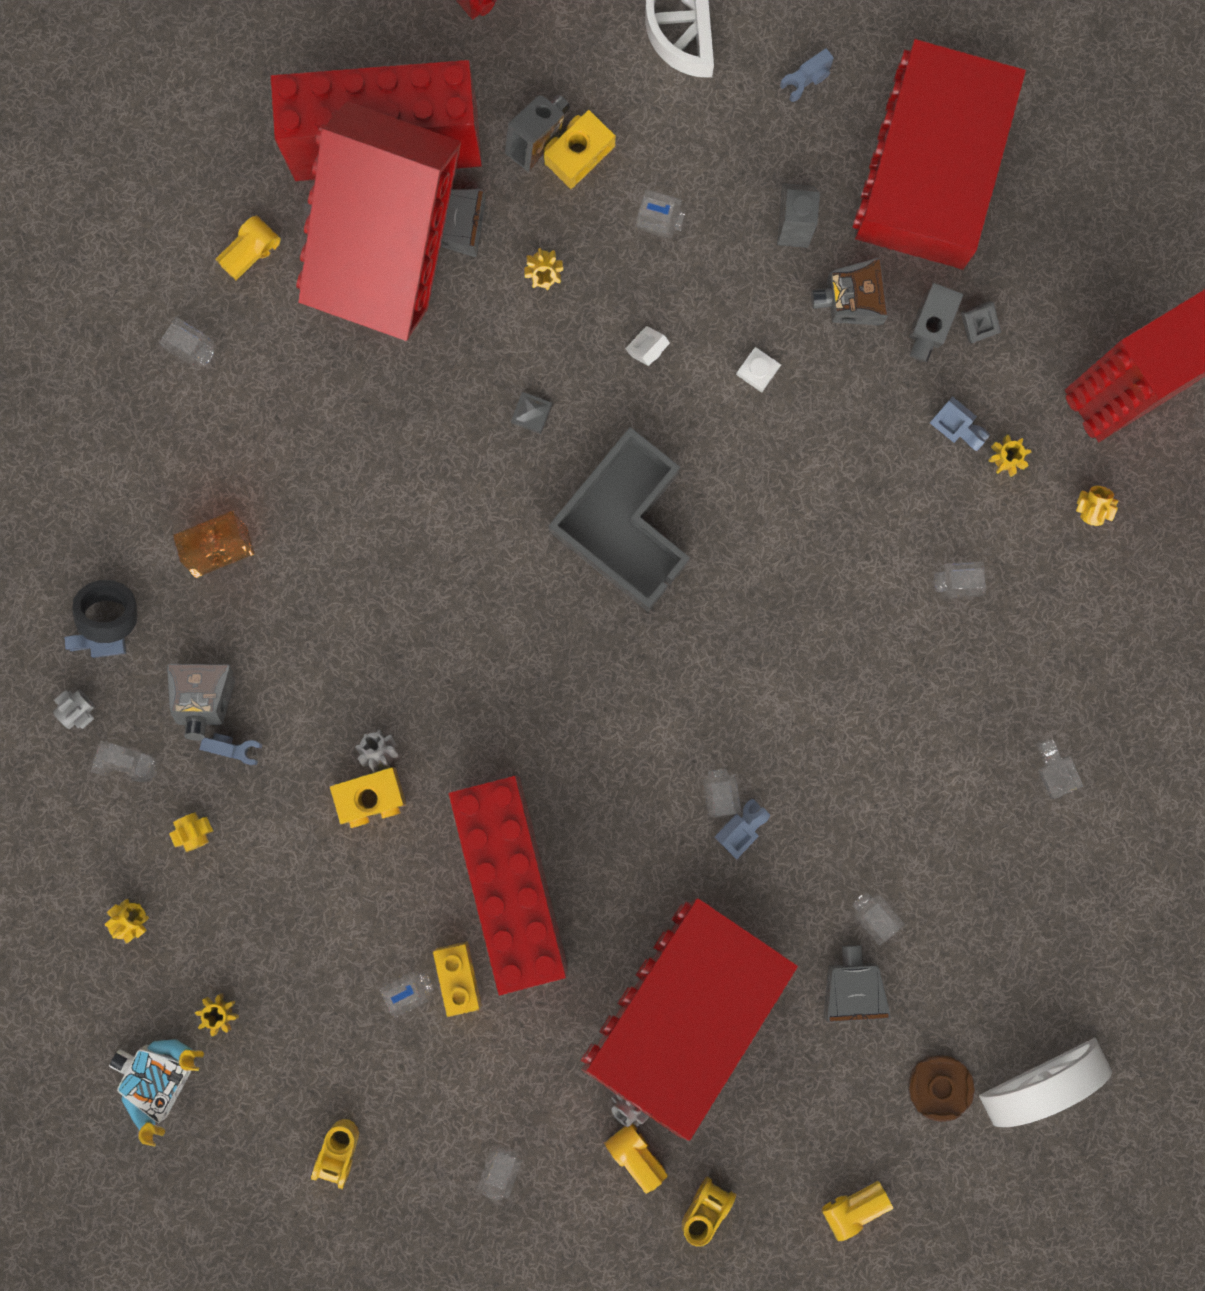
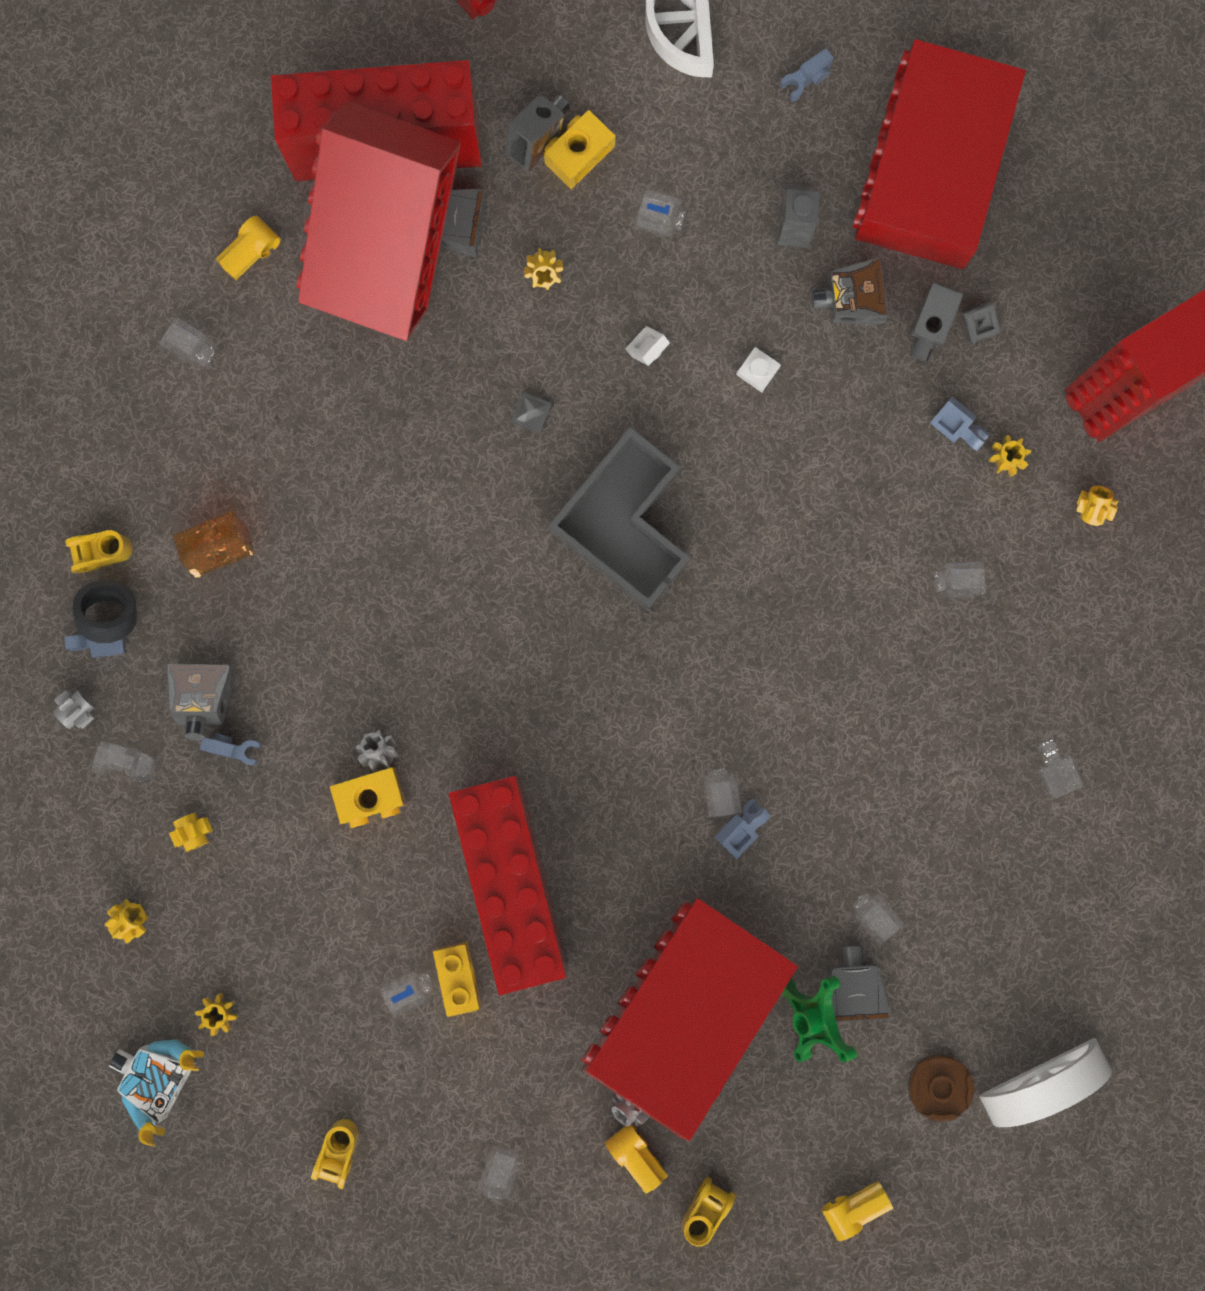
(92, 550): none -> yellow piece
(816, 1021): none -> green piece

